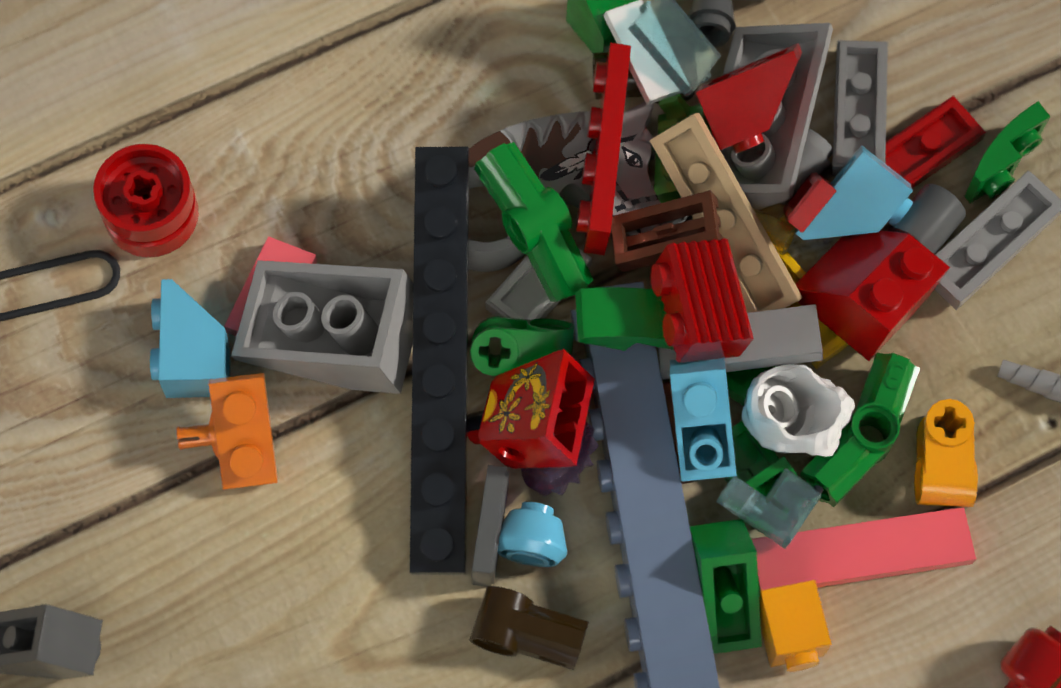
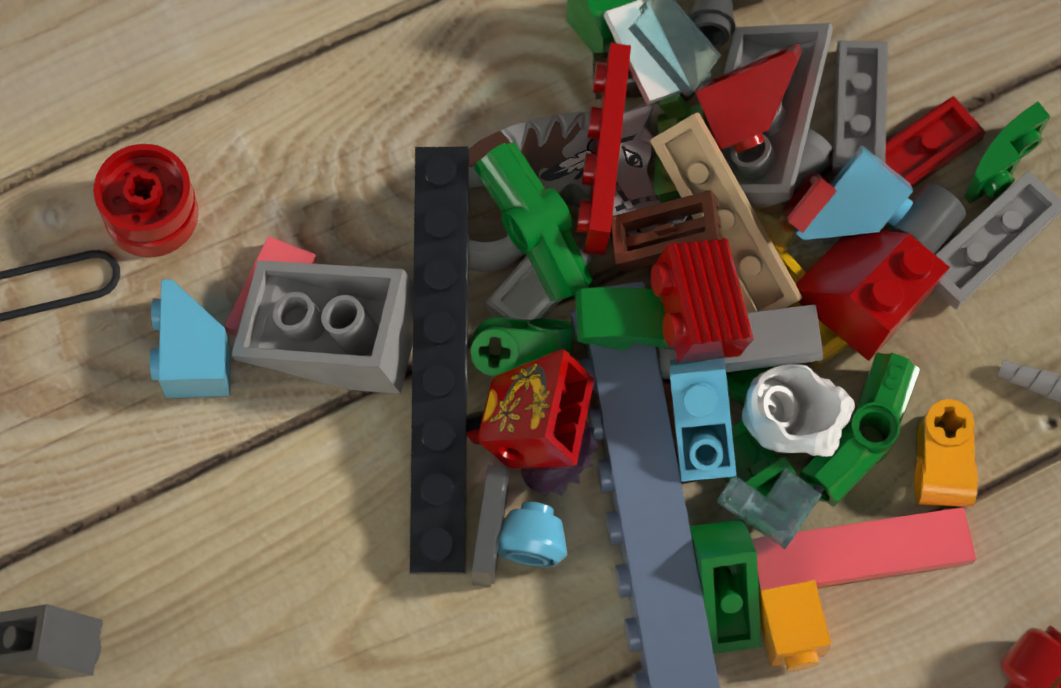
(237, 431): orange plate -> none
(513, 625): dark brown piece -> none

